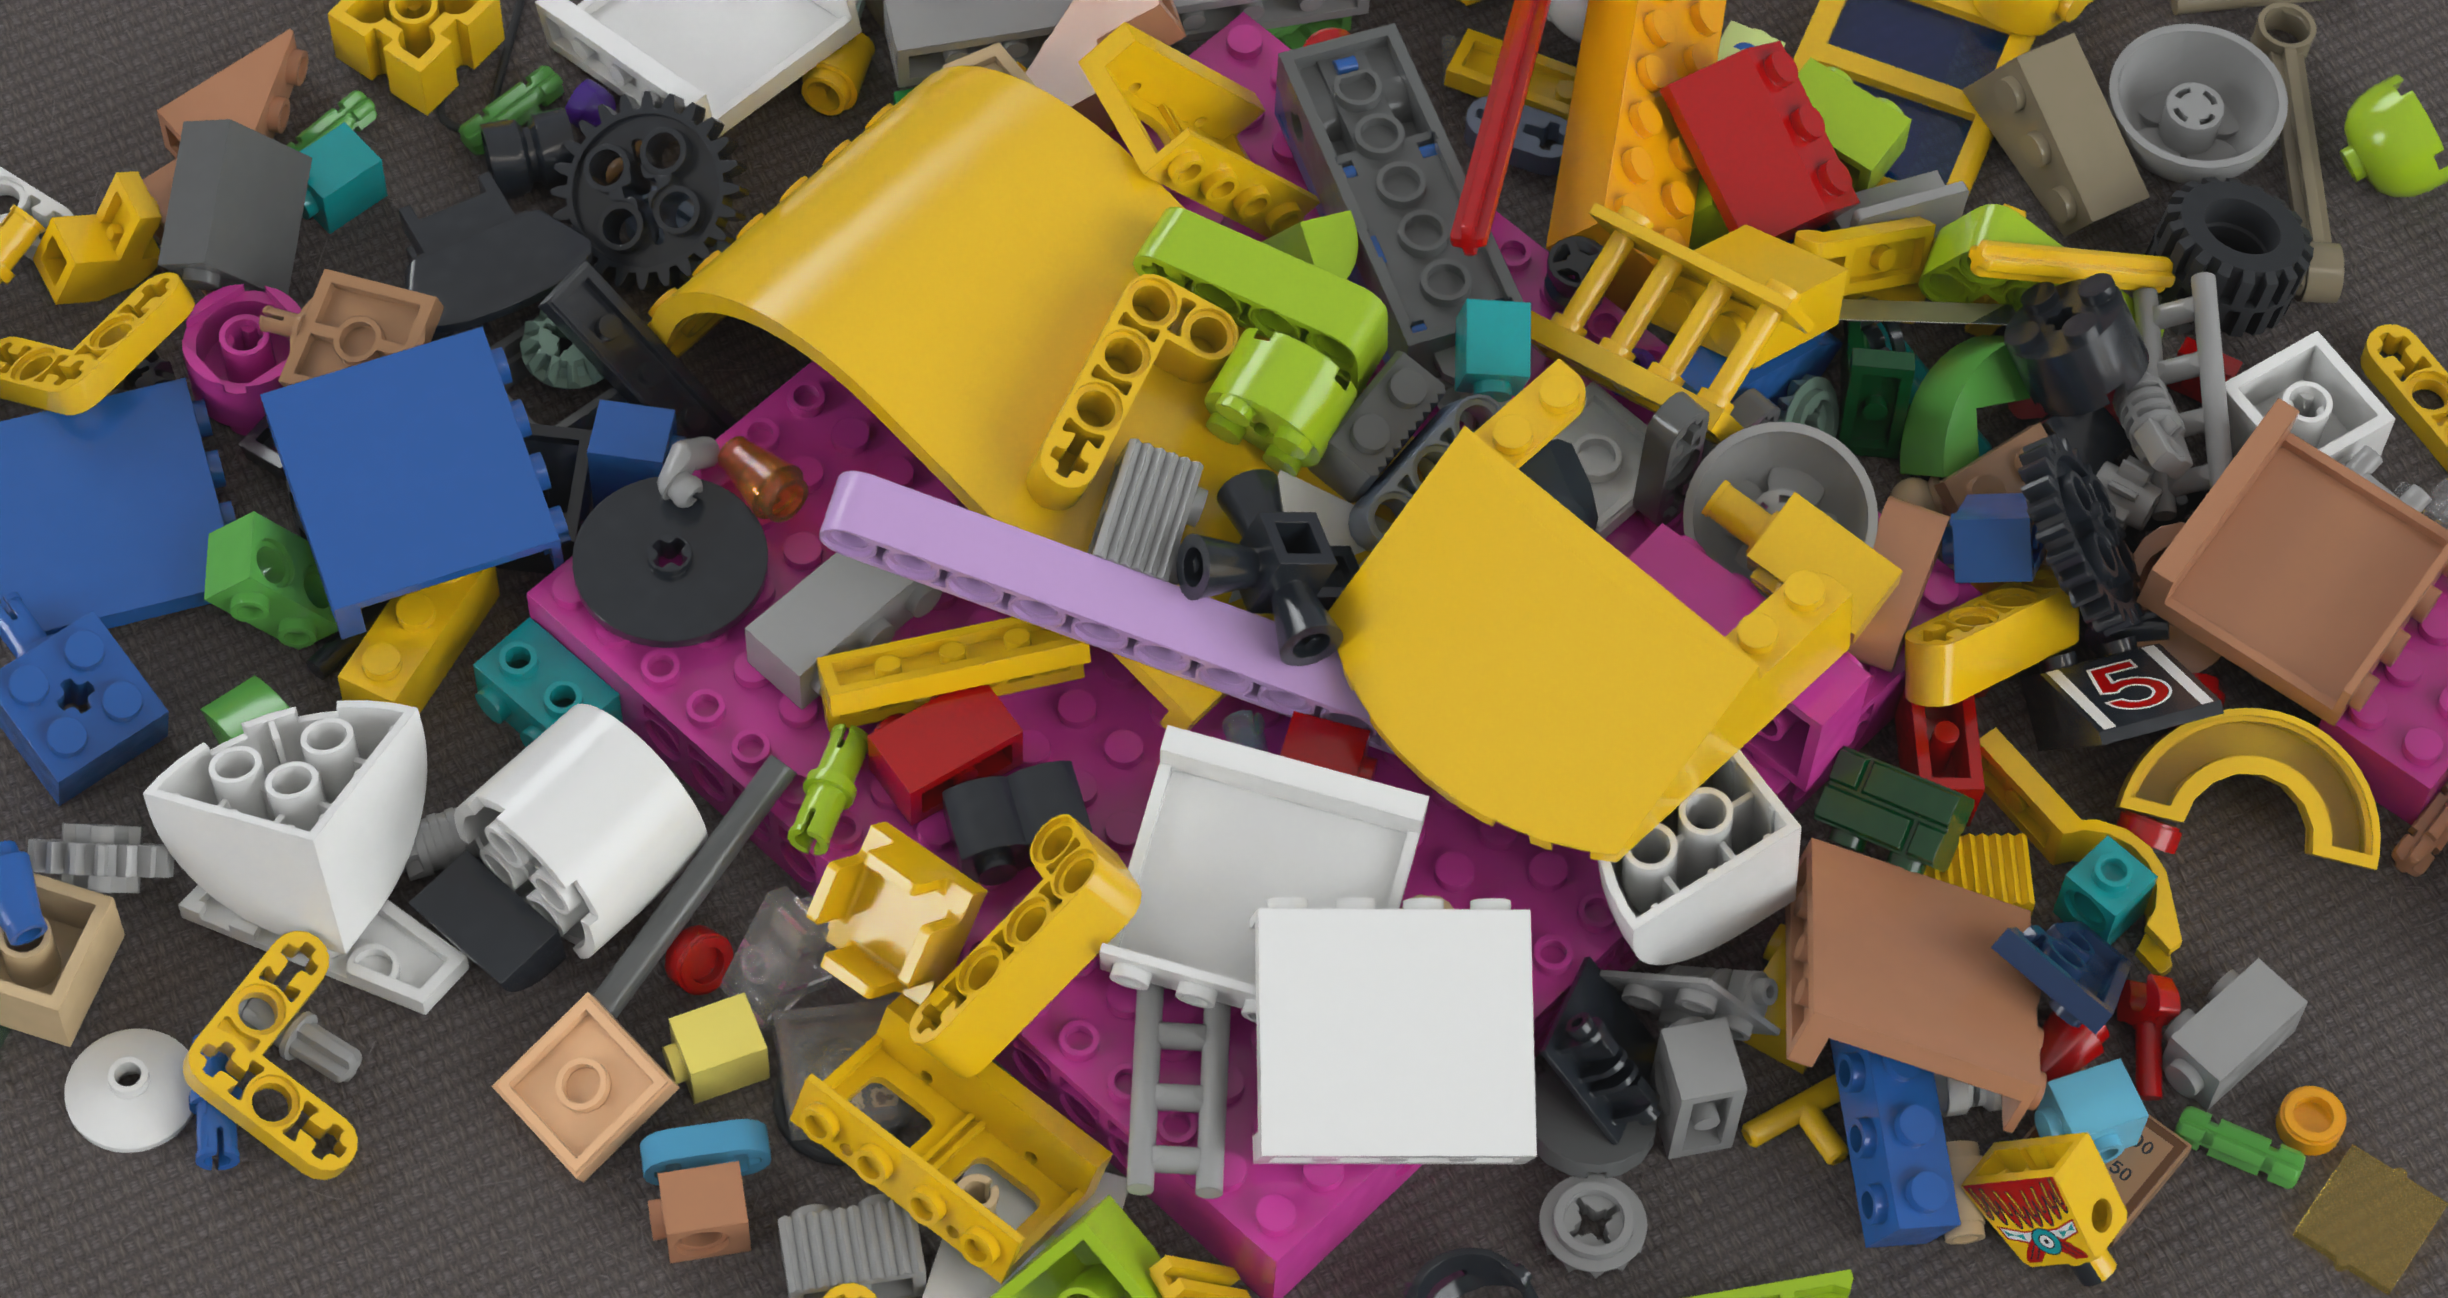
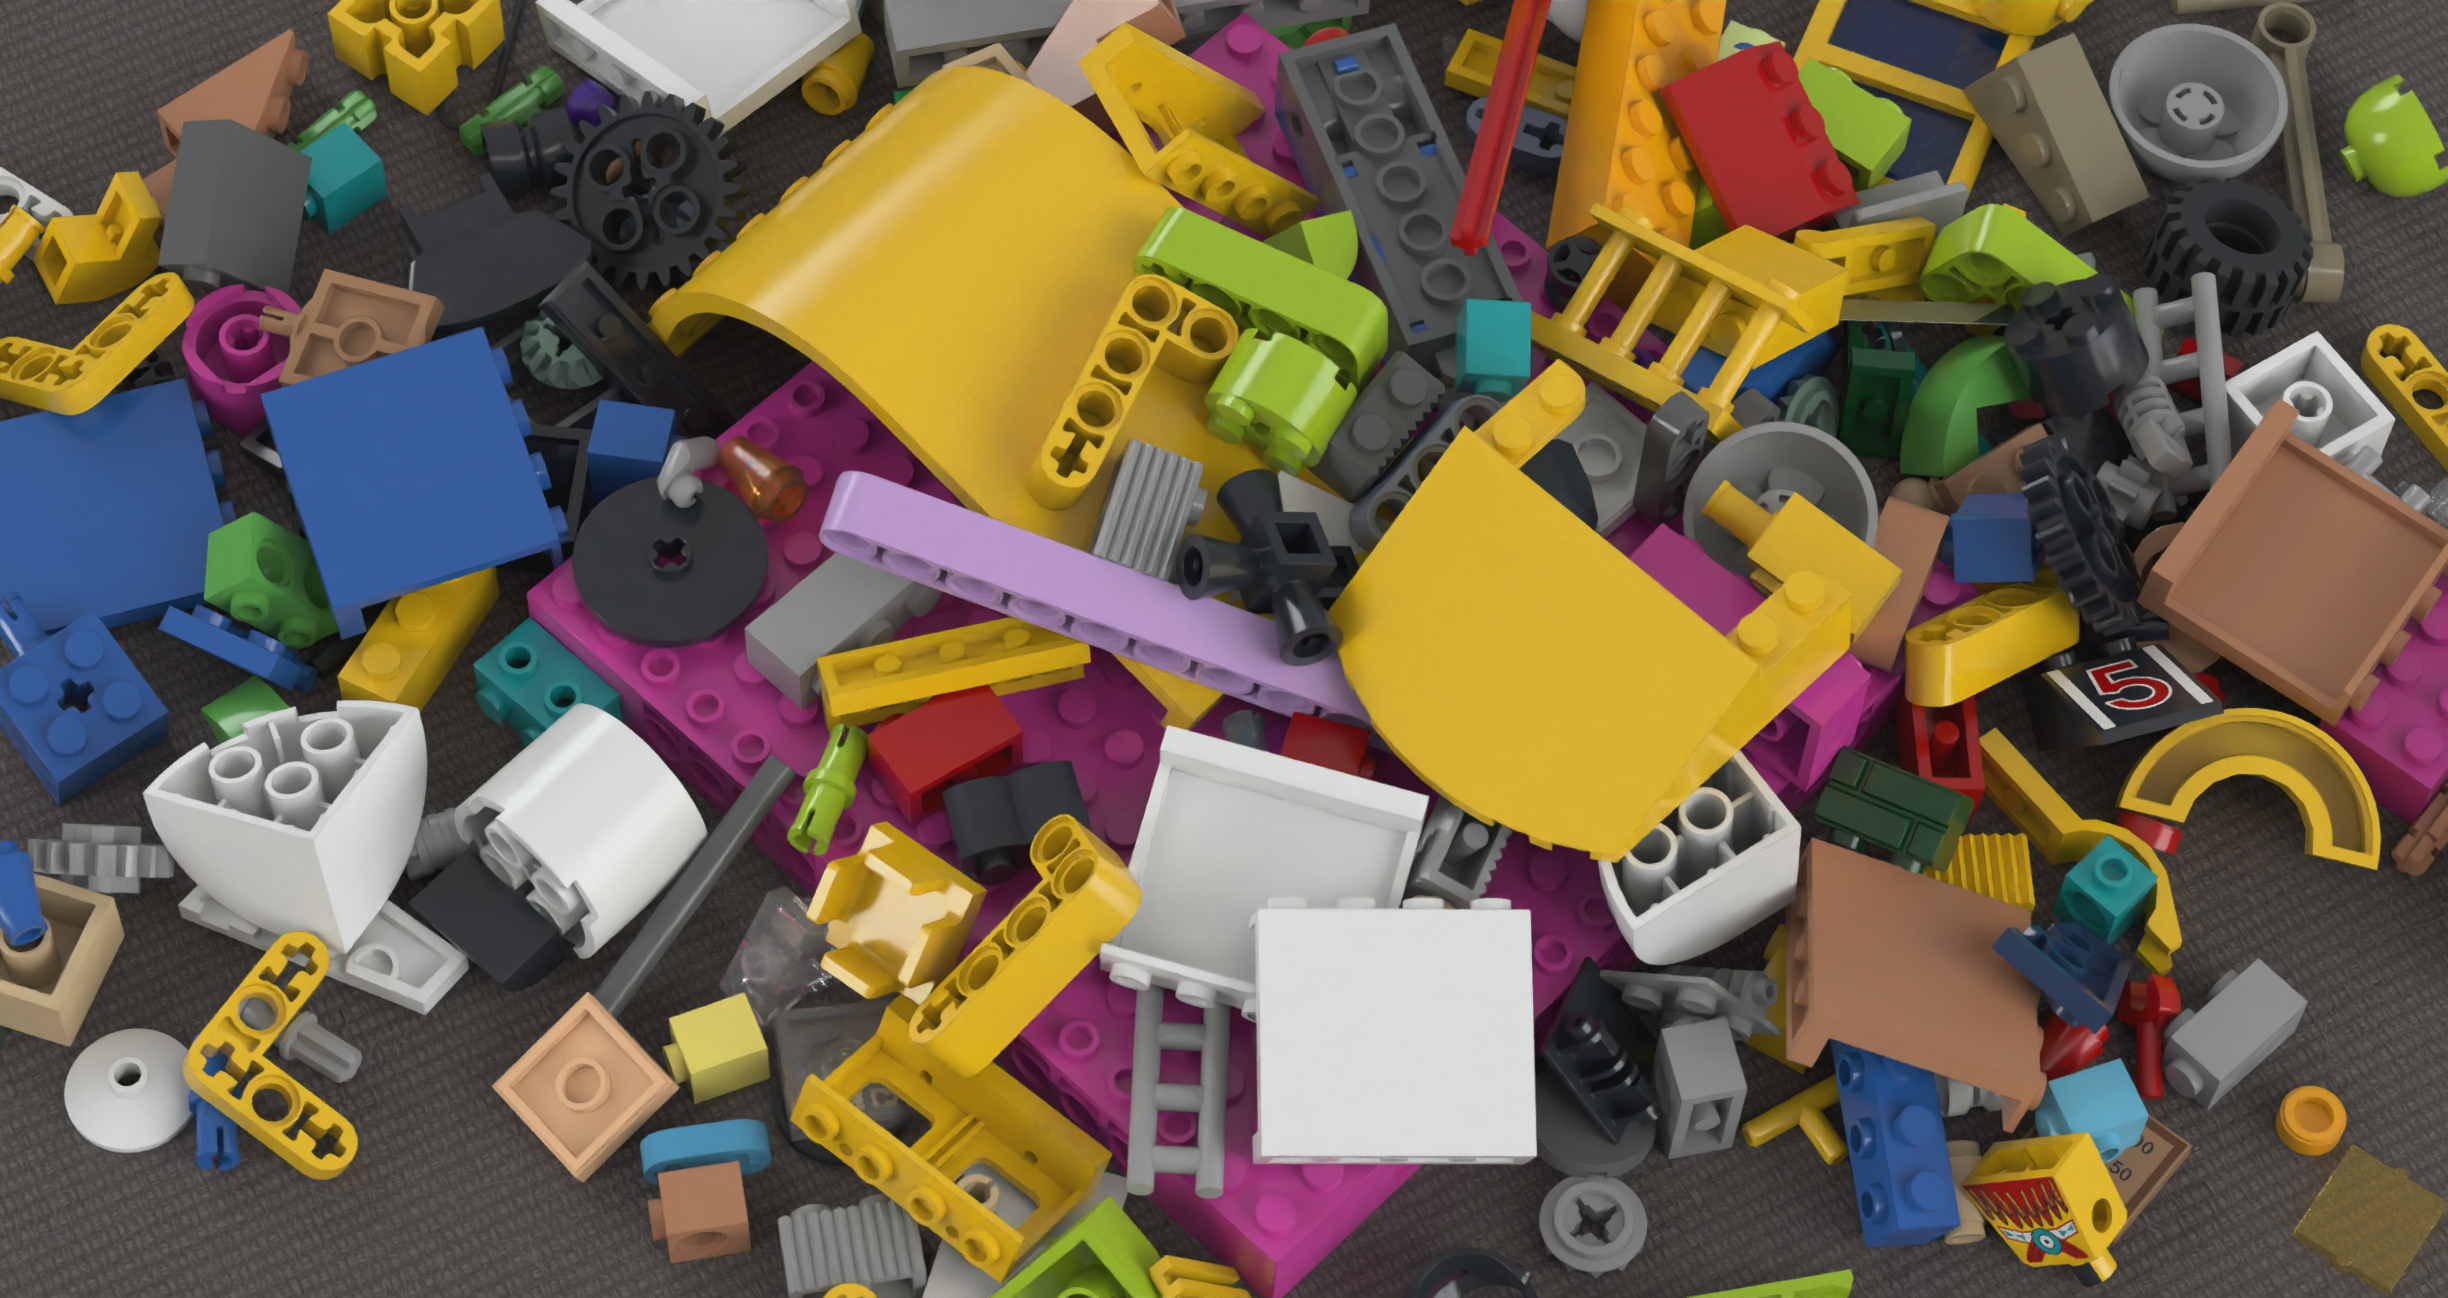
(239, 647): none -> blue plate
(698, 959): red tile -> none
(1455, 856): none -> light grey brick
(2066, 264): yellow axle -> none
(2240, 1147): bright green axle -> none

